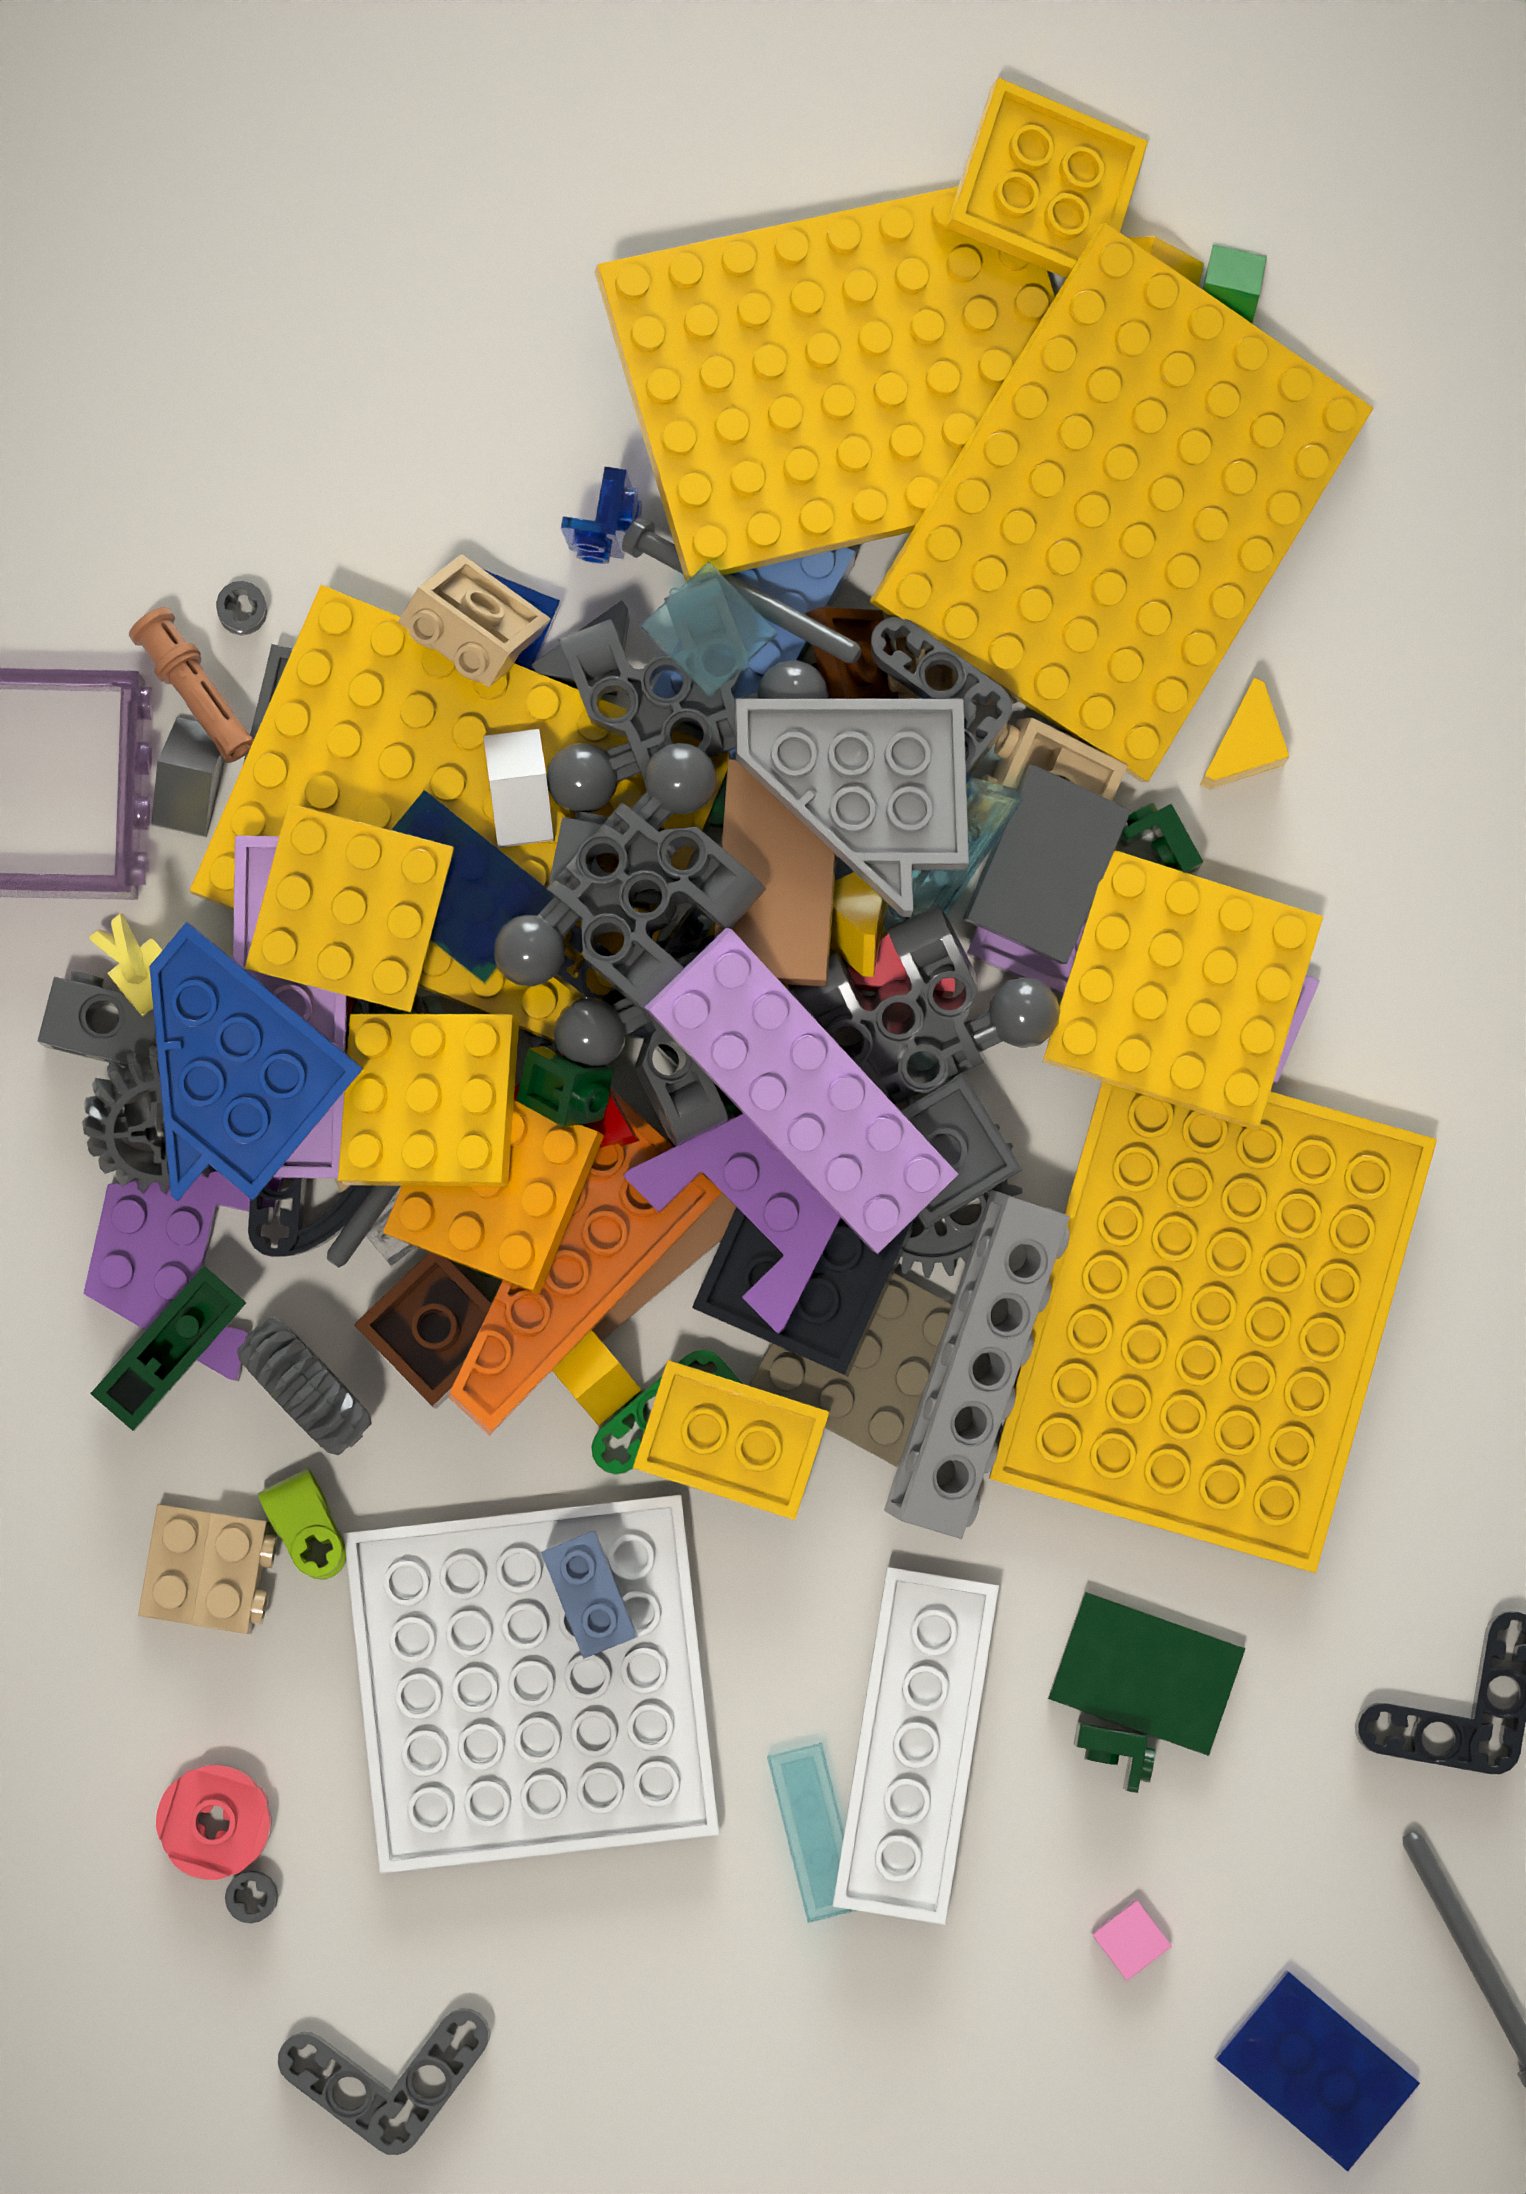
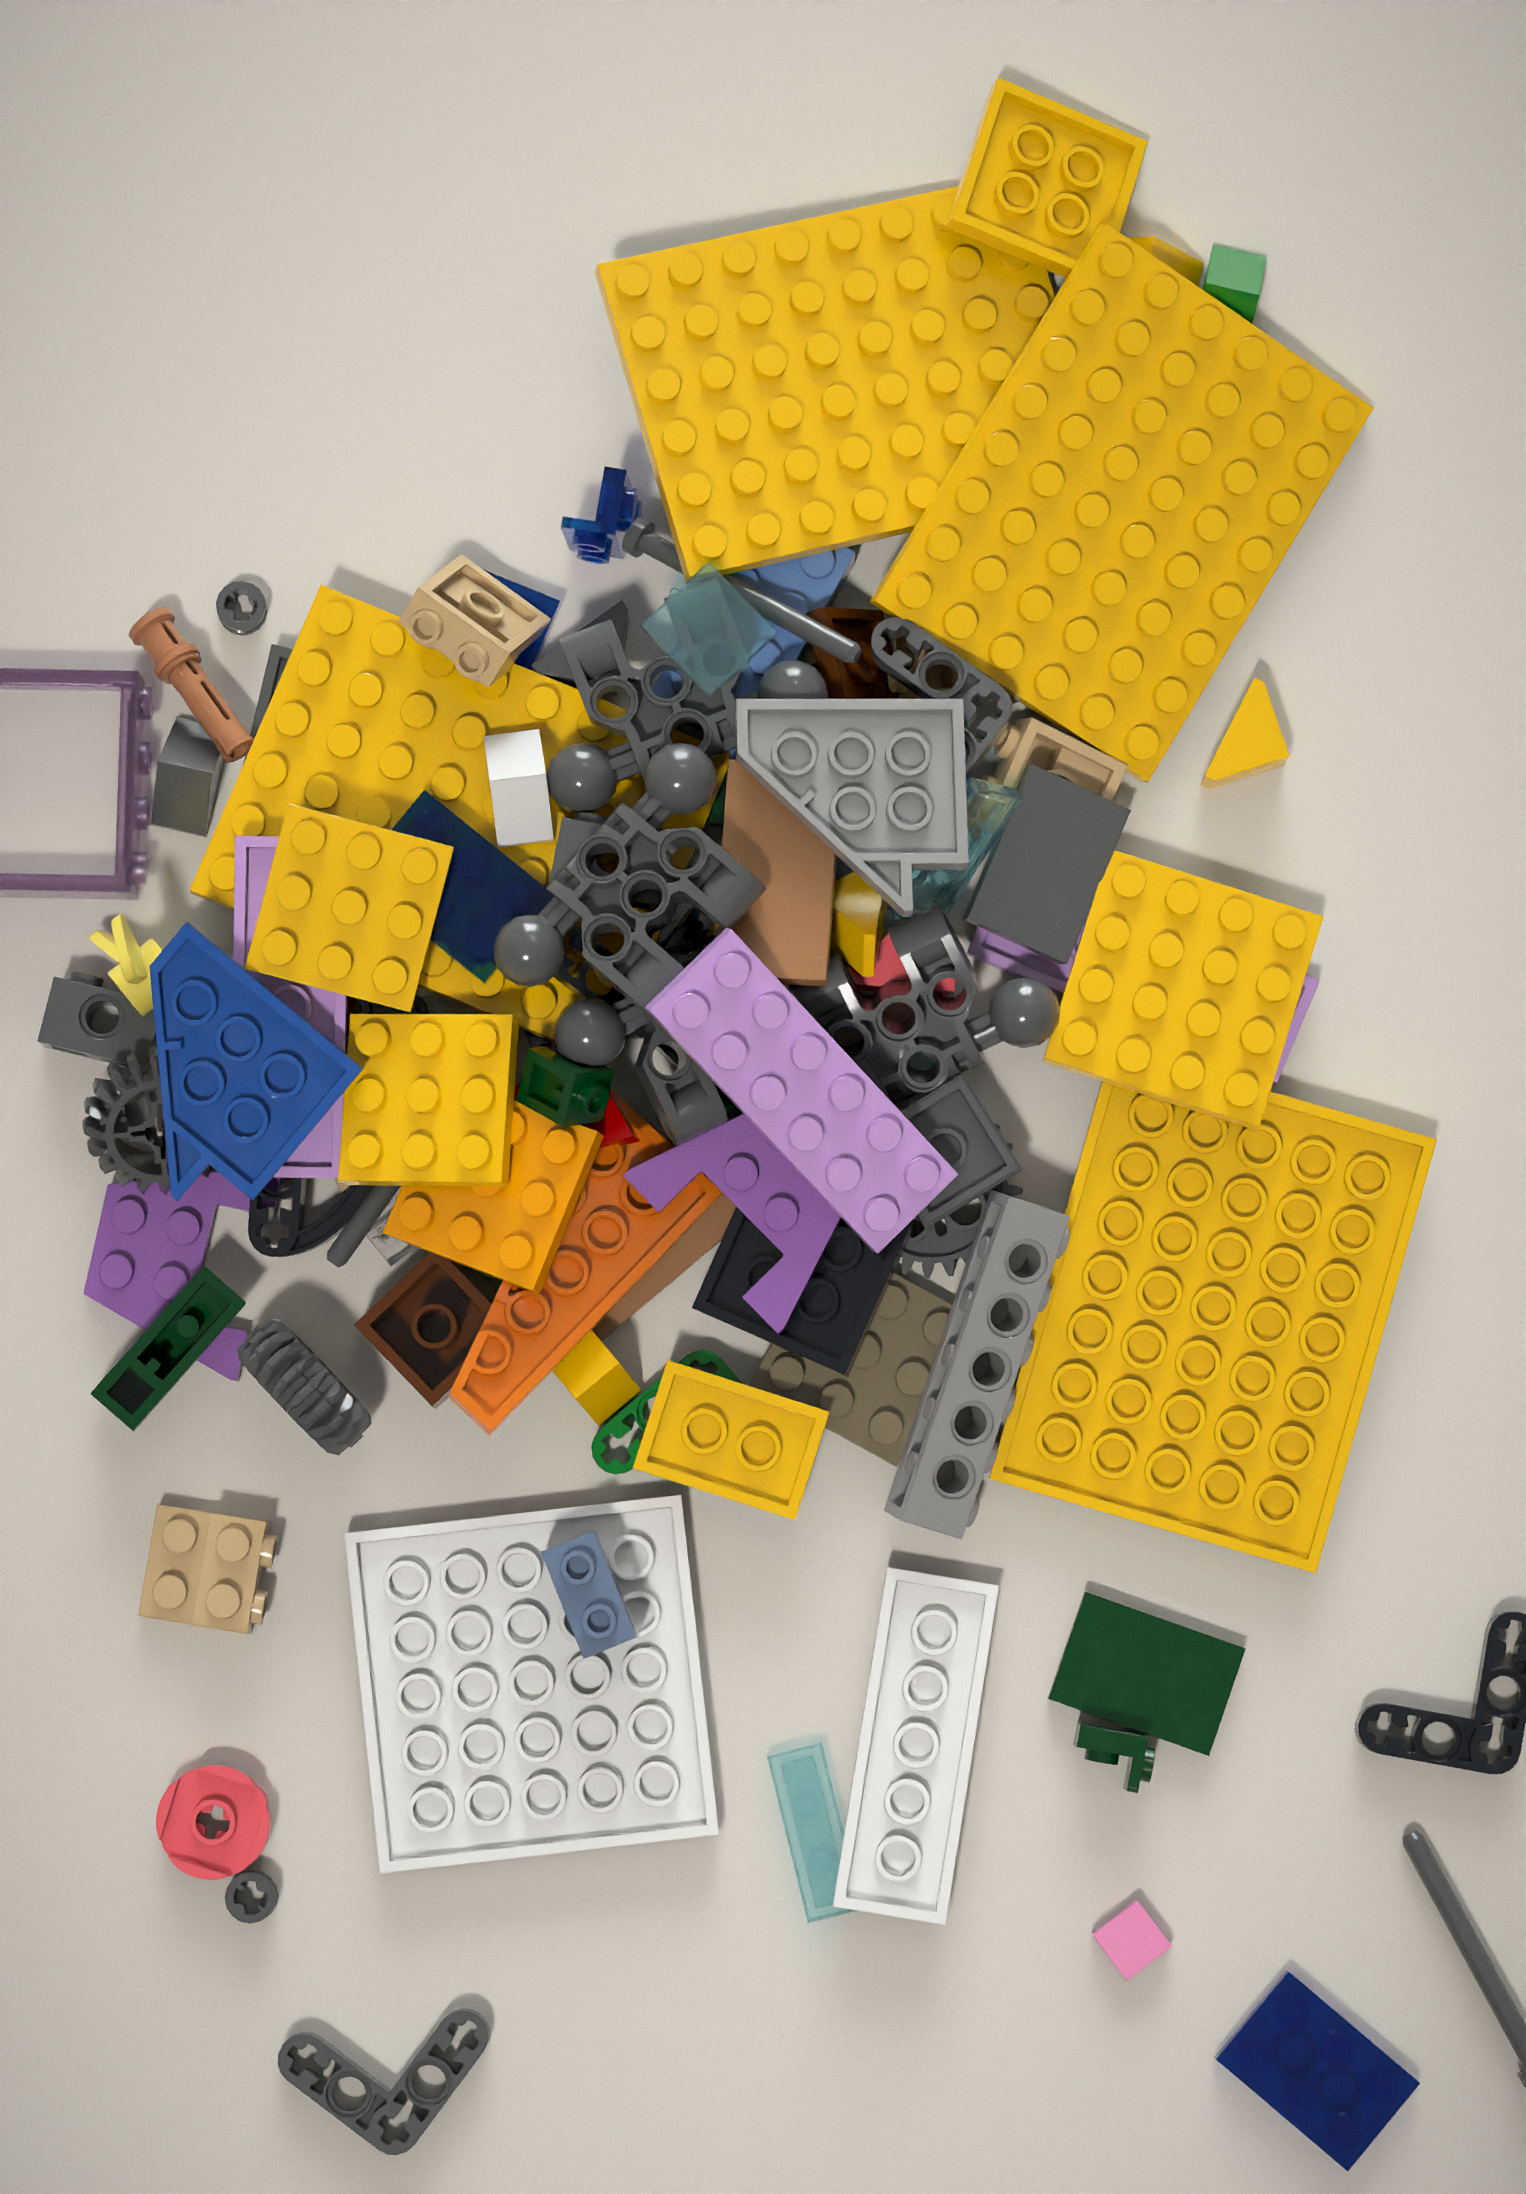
(299, 1517): lime piece -> none
(1172, 843): dark green bracket -> none

